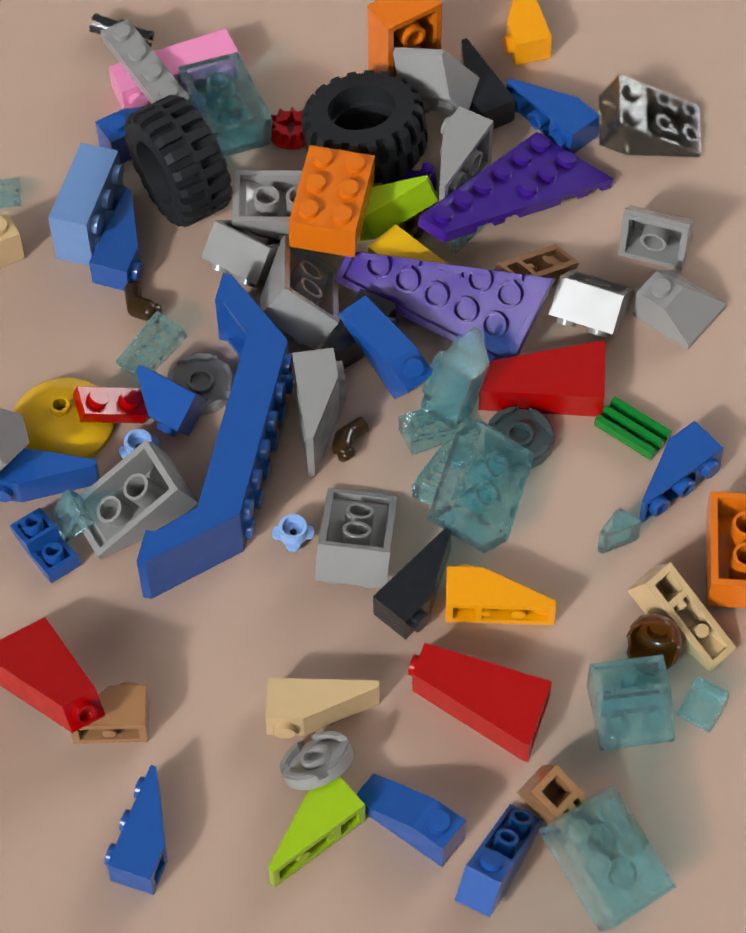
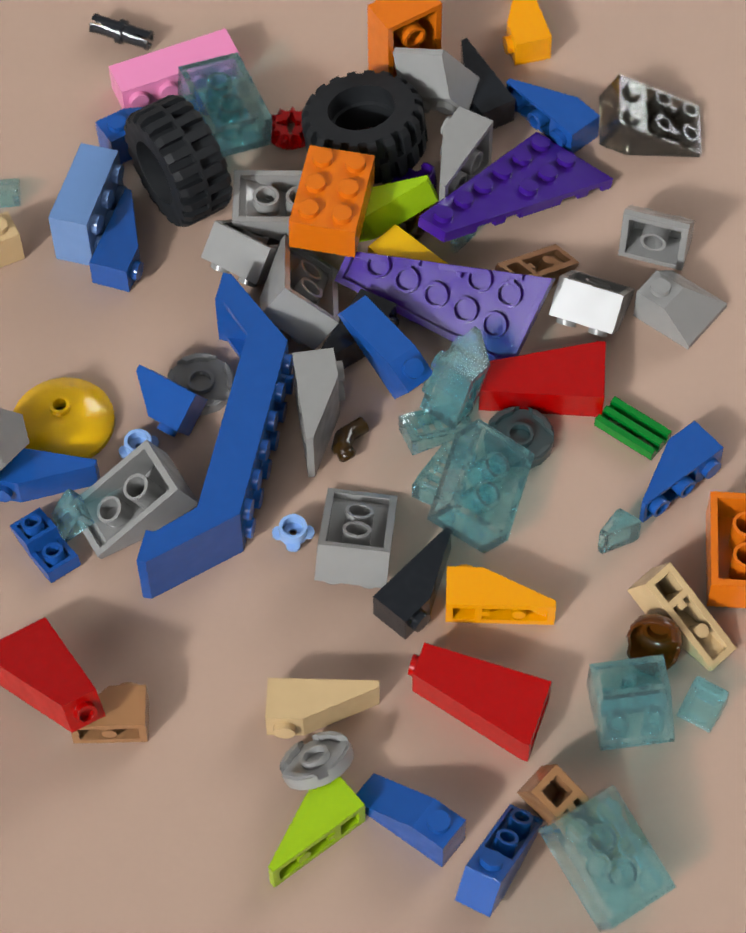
(110, 404): red plate -> none
(137, 305): dark brown arm -> none
(141, 62): light grey plate -> none
(141, 848): blue slope -> none
(150, 331): clear light blue slope -> none

